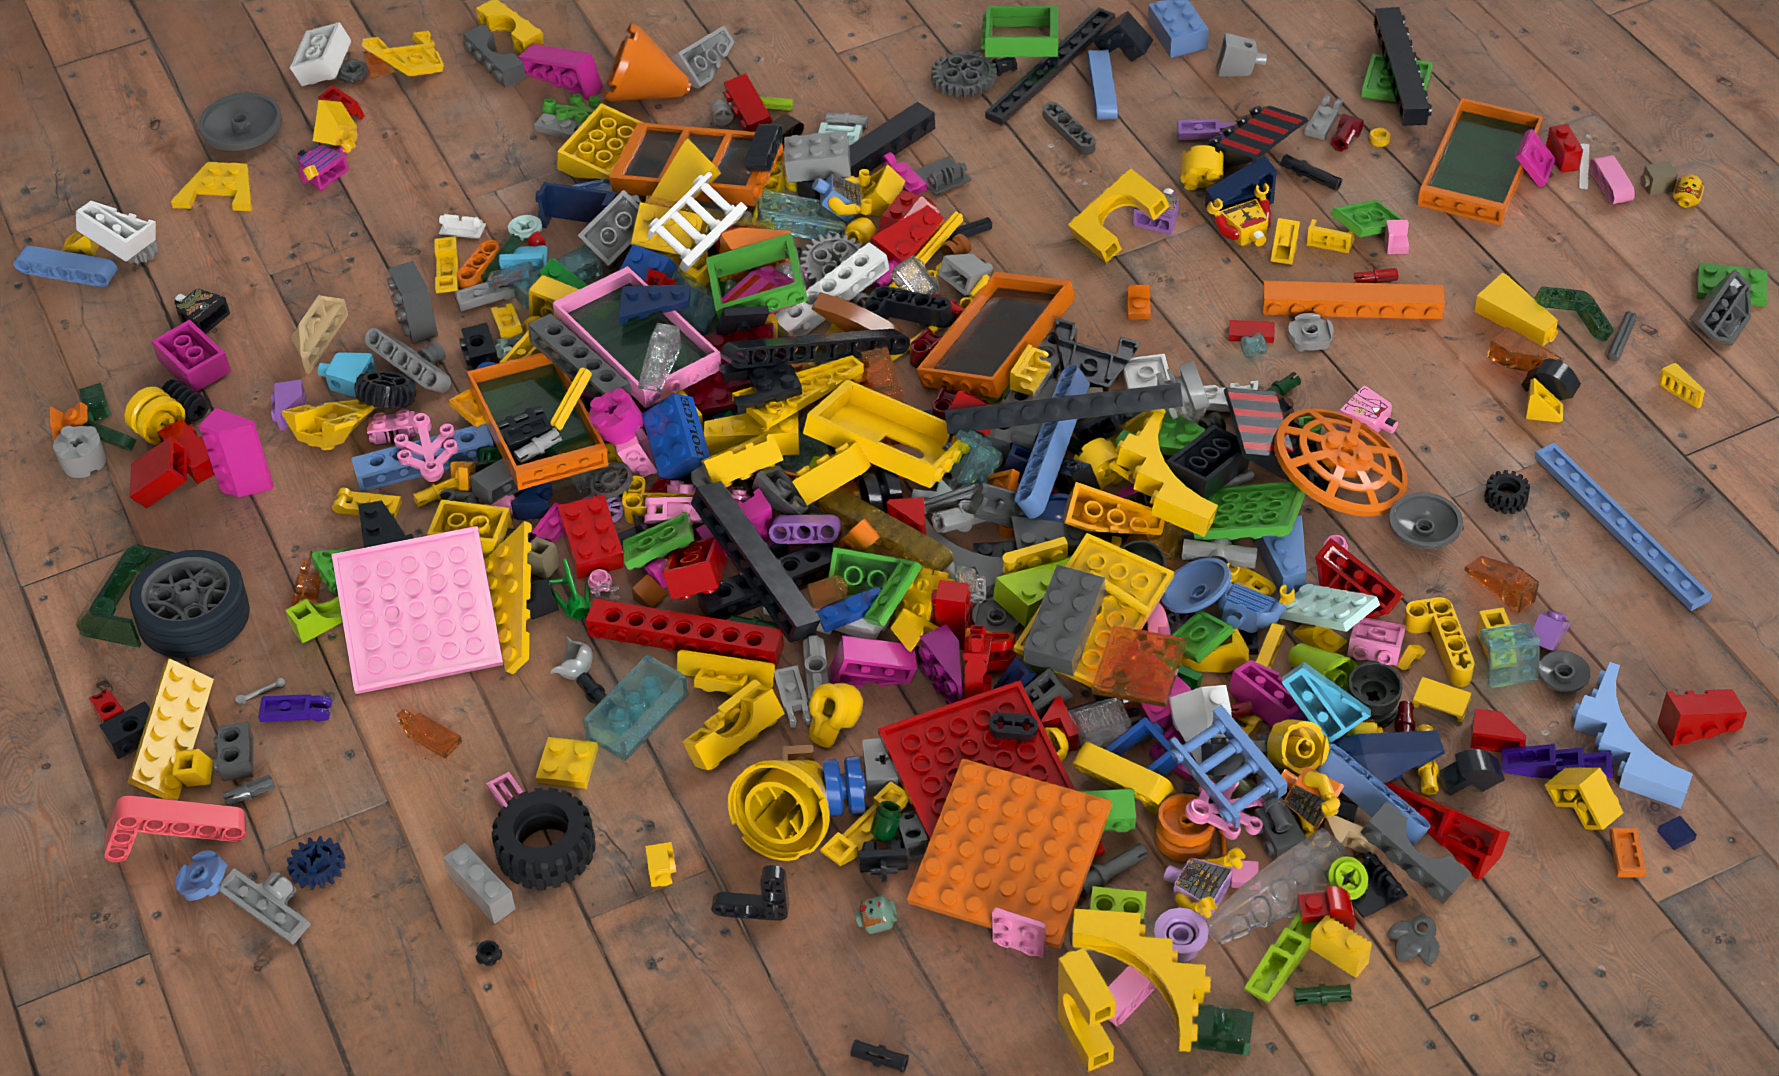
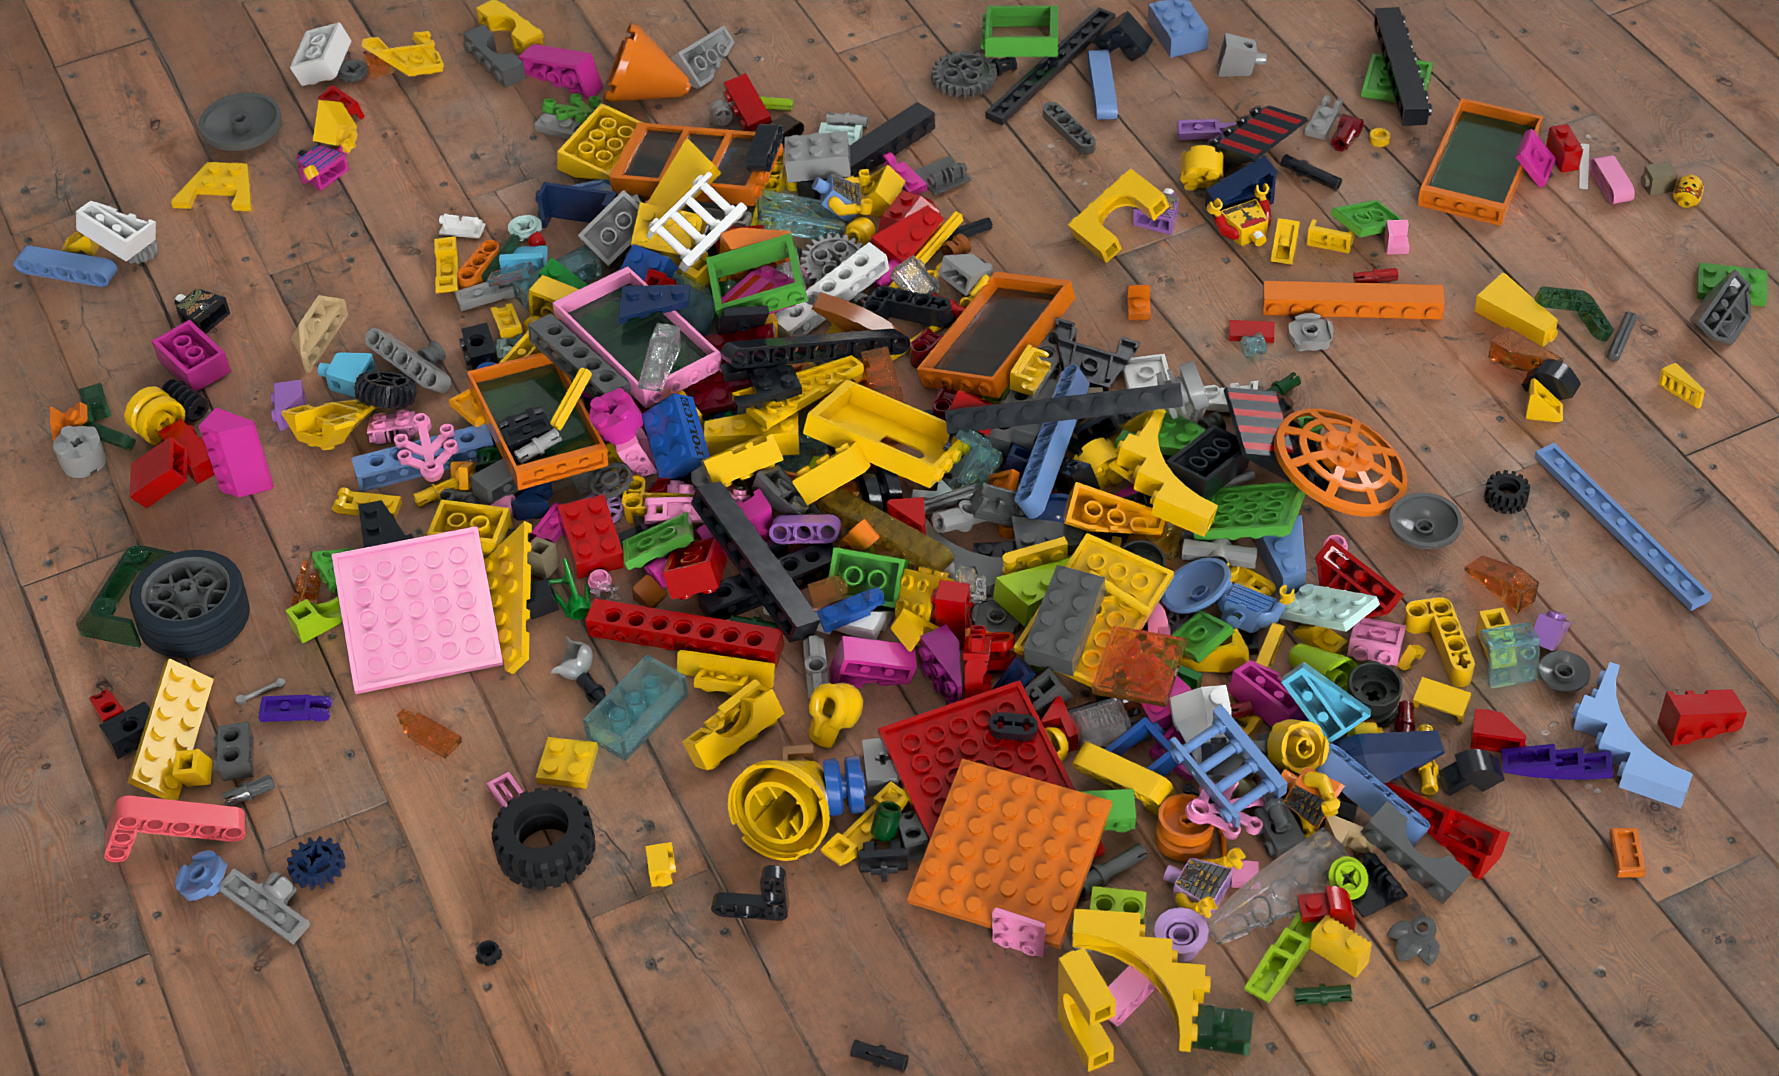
(412, 302): dark grey brick -> none
(479, 883): light grey brick -> none
(743, 221): clear yellow tile -> none
(792, 694): light grey hinge -> none
(876, 914): sand green head -> none
(892, 592): bright green tile -> none
(1371, 410): bright pink torso -> none
(1589, 795): yellow brick -> none
(1676, 832): clear blue tile -> none

